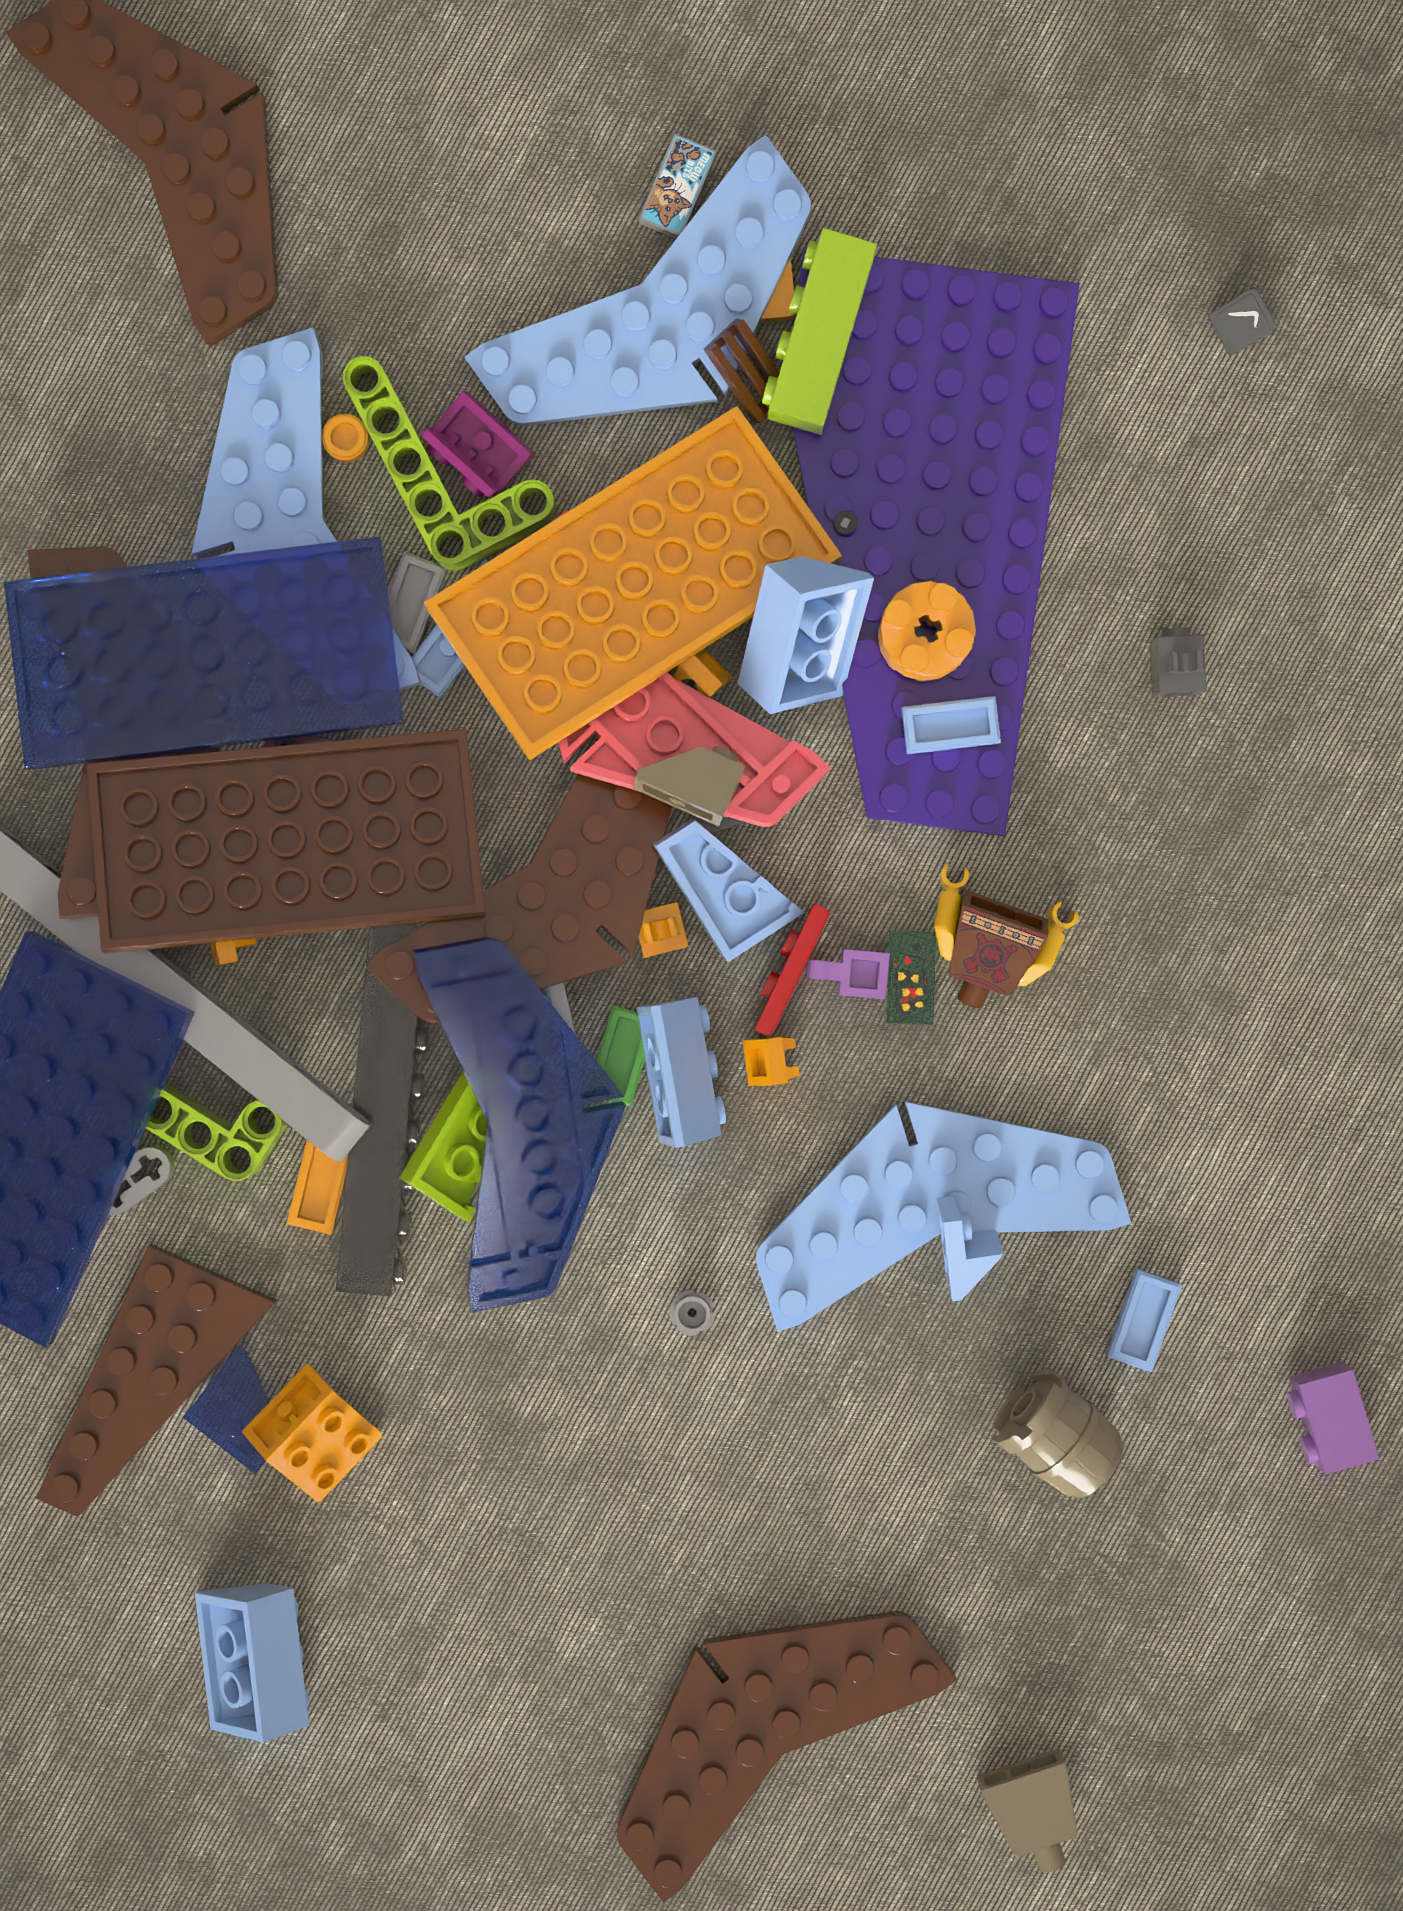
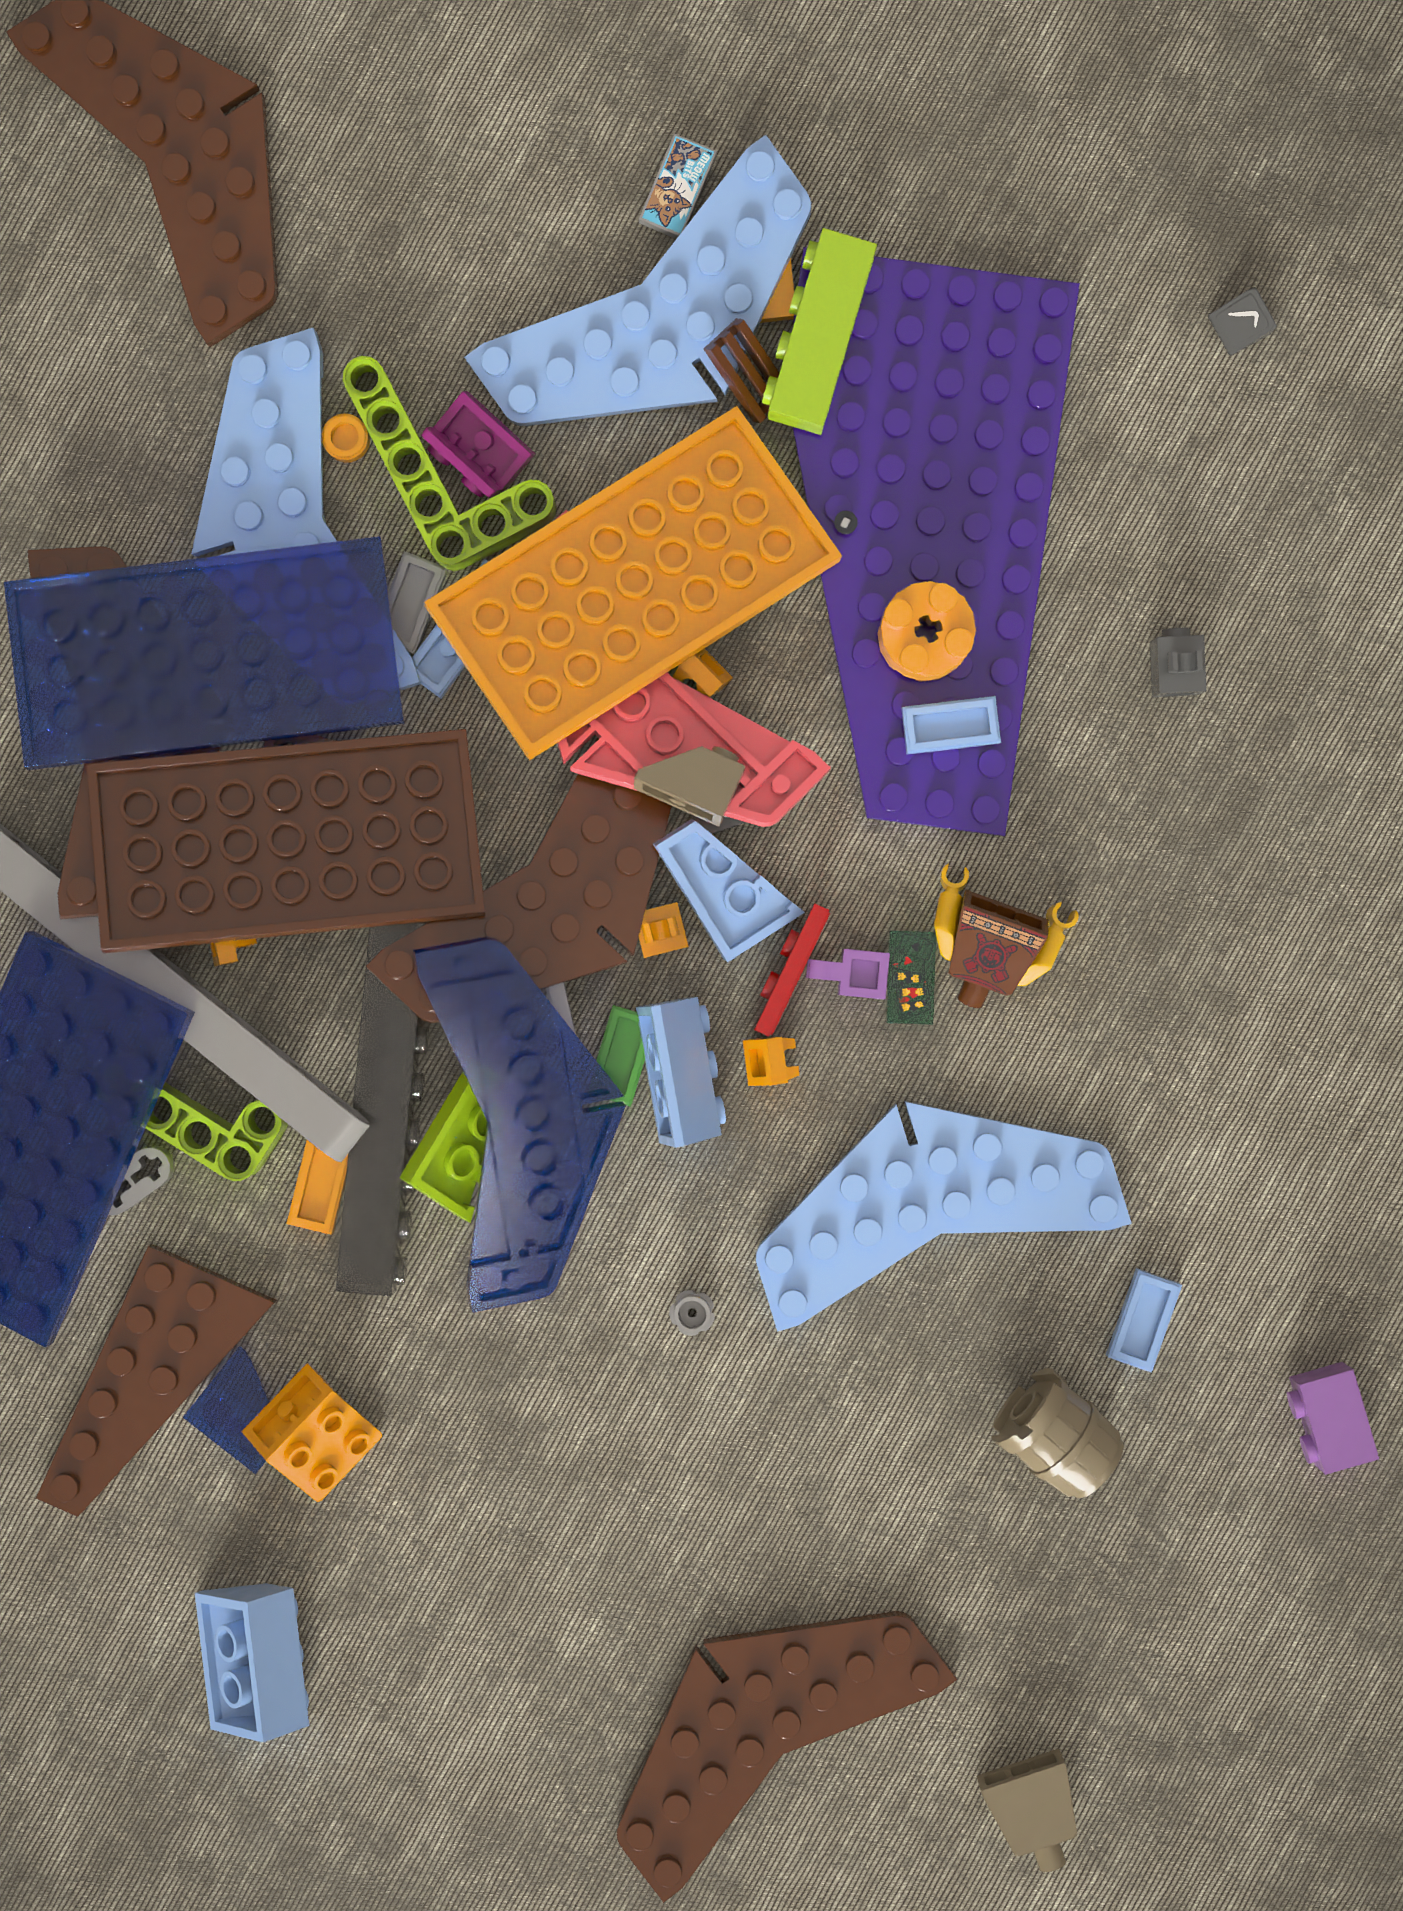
(803, 632): light blue slope -> none
(965, 1253): light blue slope -> none

